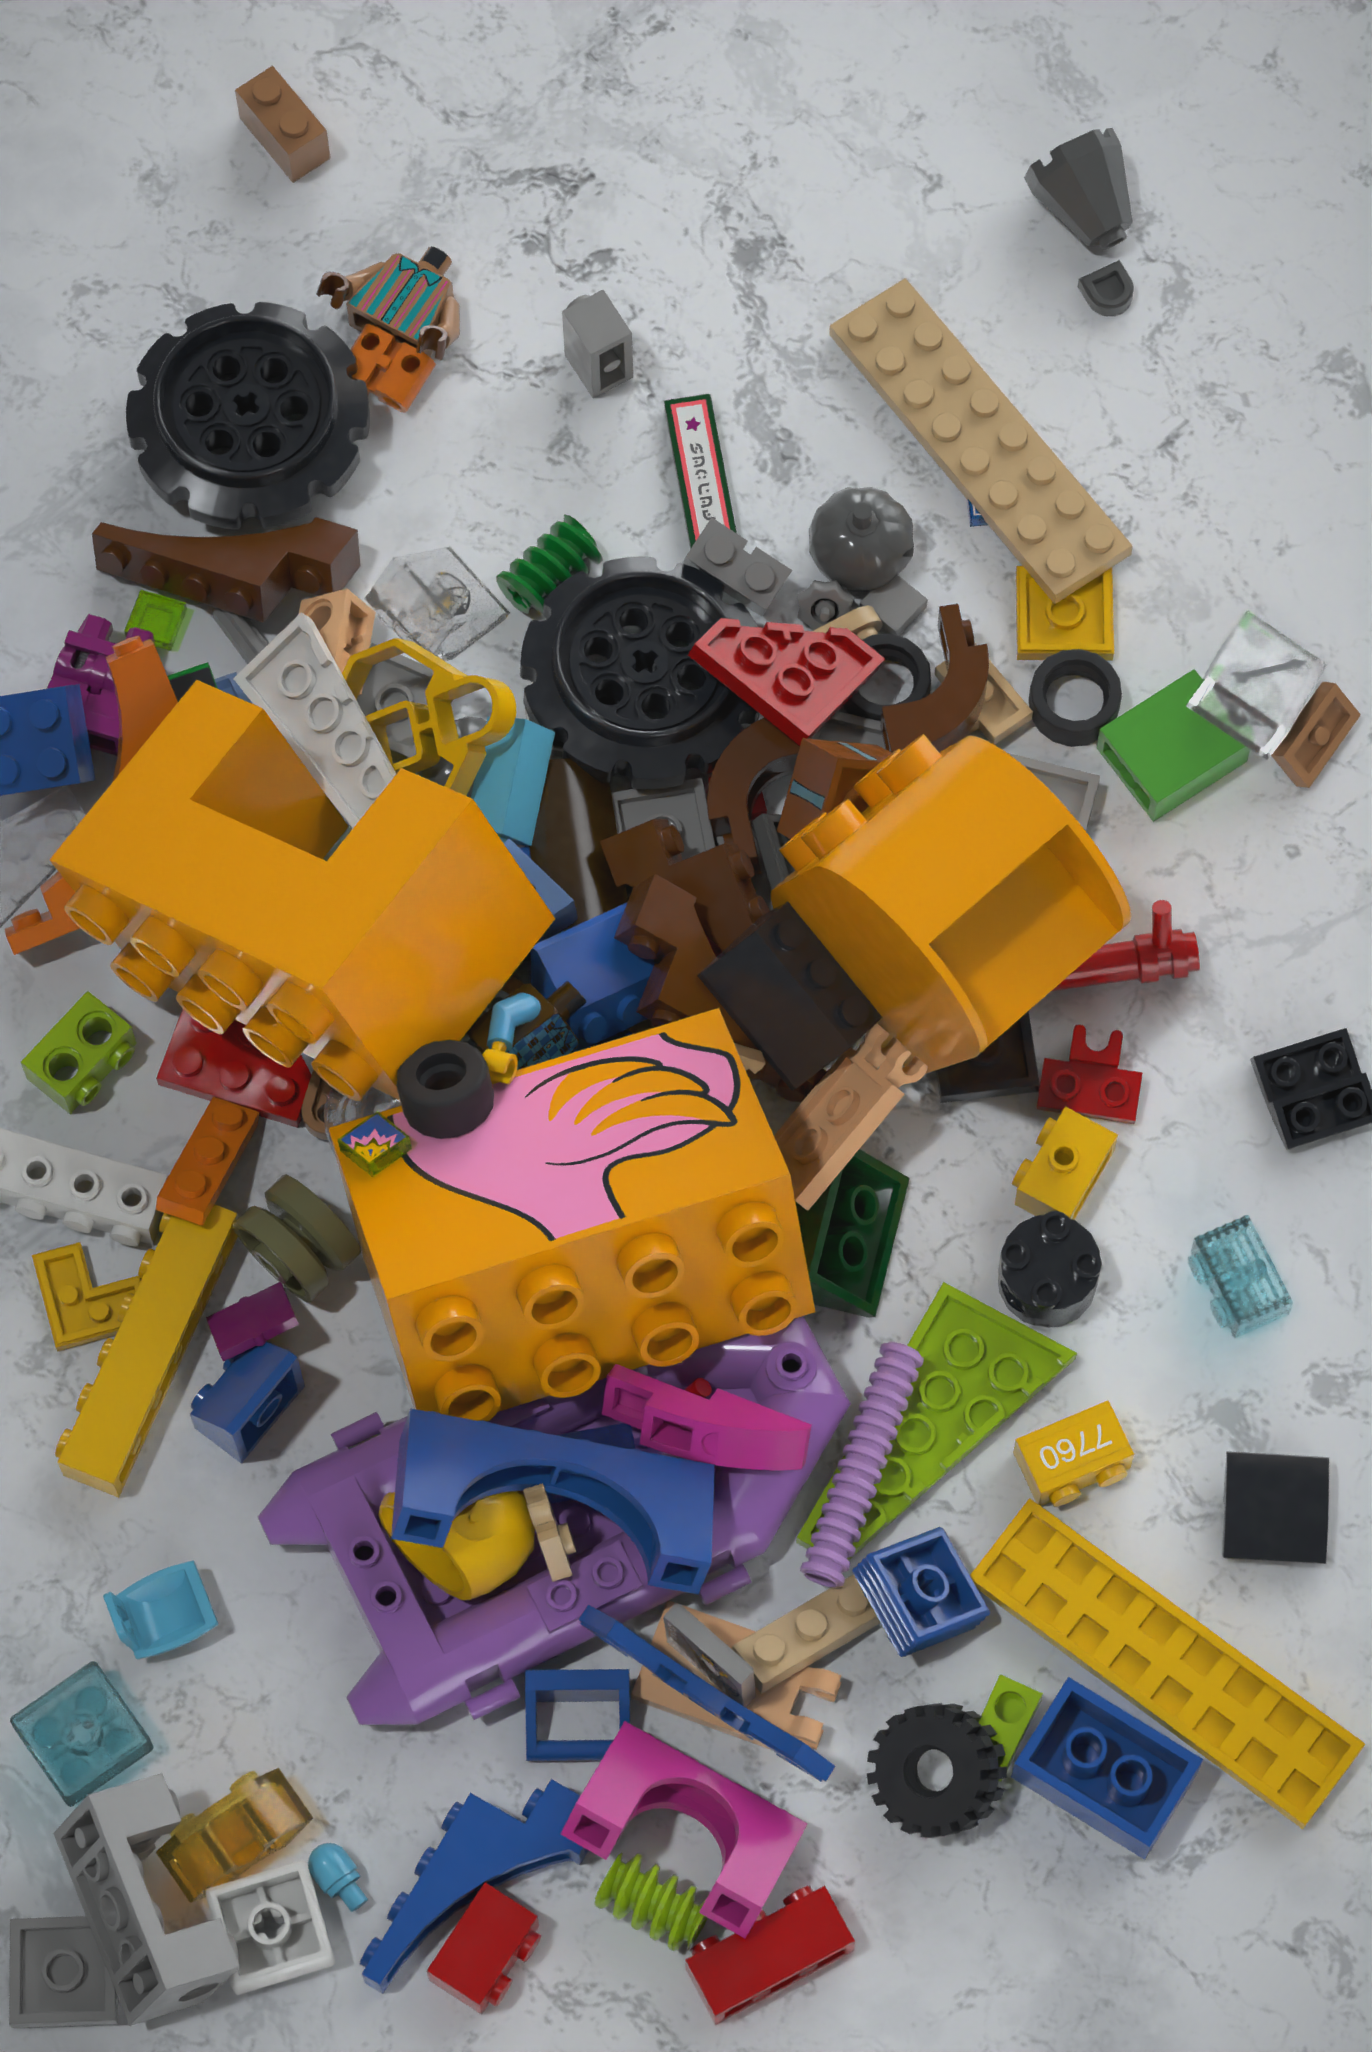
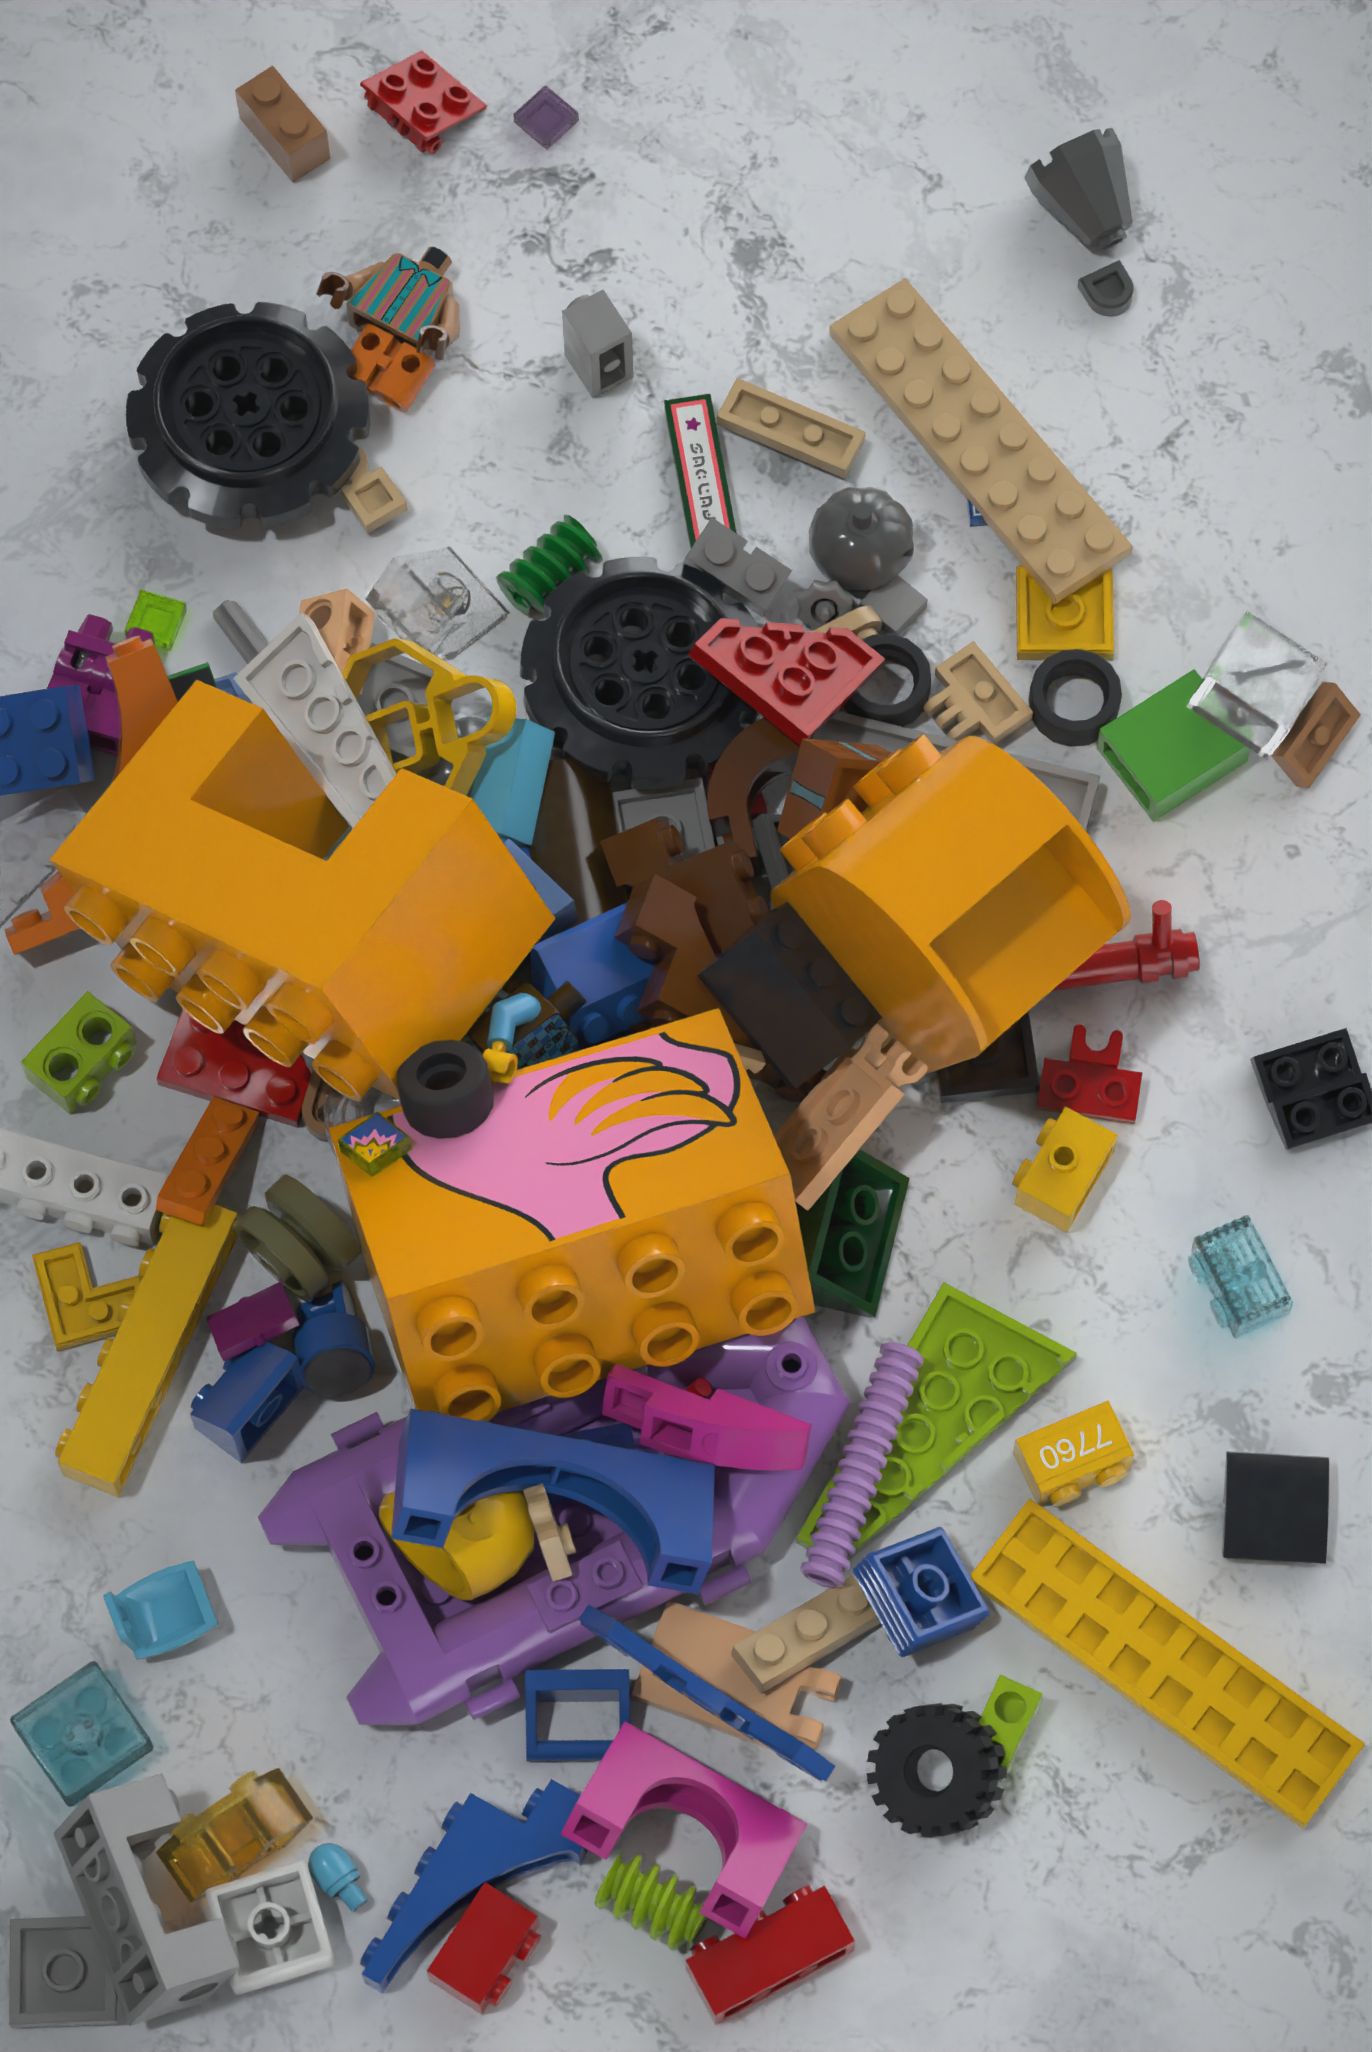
(233, 572): reddish brown arch -> none
(333, 1344): none -> blue piece
(372, 496): none -> tan plate
(420, 100): none -> red hinge
(546, 117): none -> clear purple tile
(710, 1655): light grey tile -> none
(791, 428): none -> tan plate
(956, 704): reddish brown arch -> none
(1049, 1270): black brick -> none
(1106, 1768): blue brick -> none

